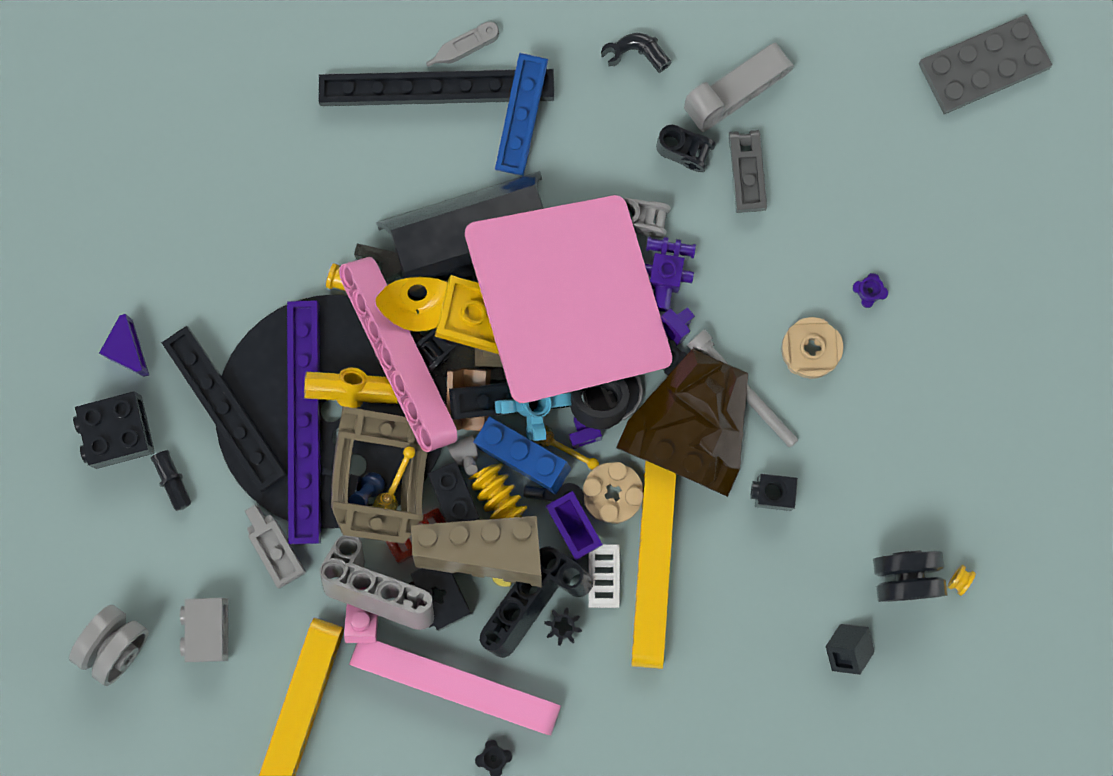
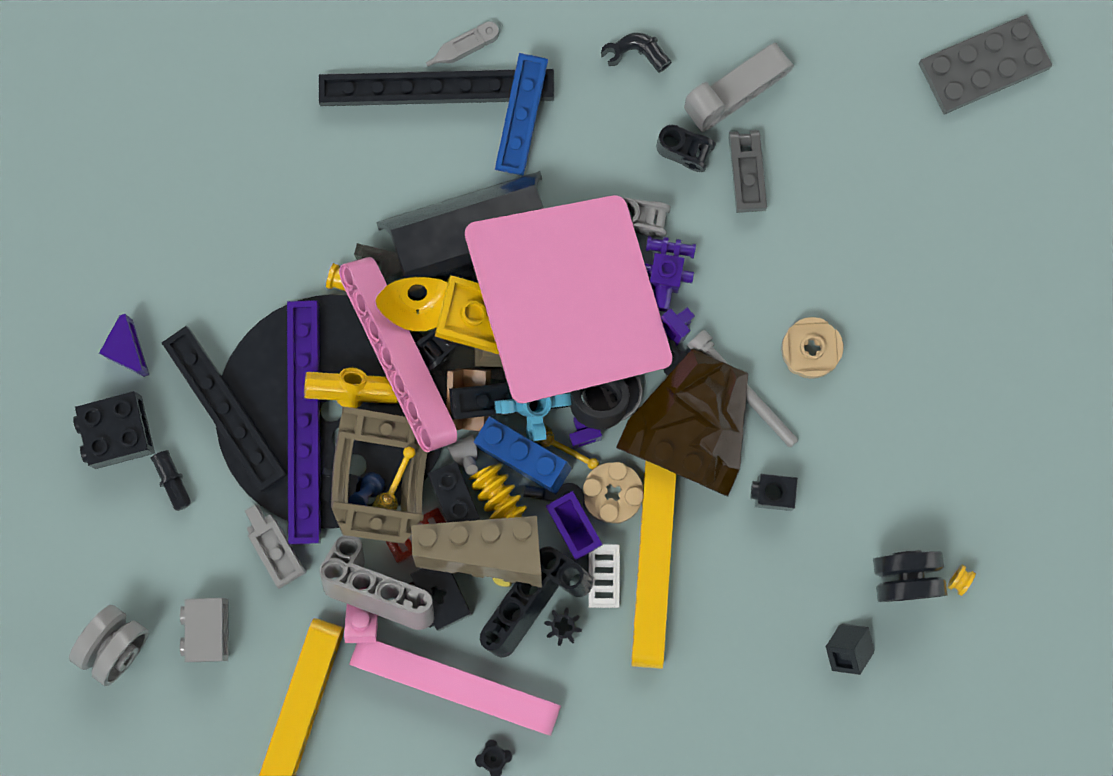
(872, 281): dark purple plate -> none

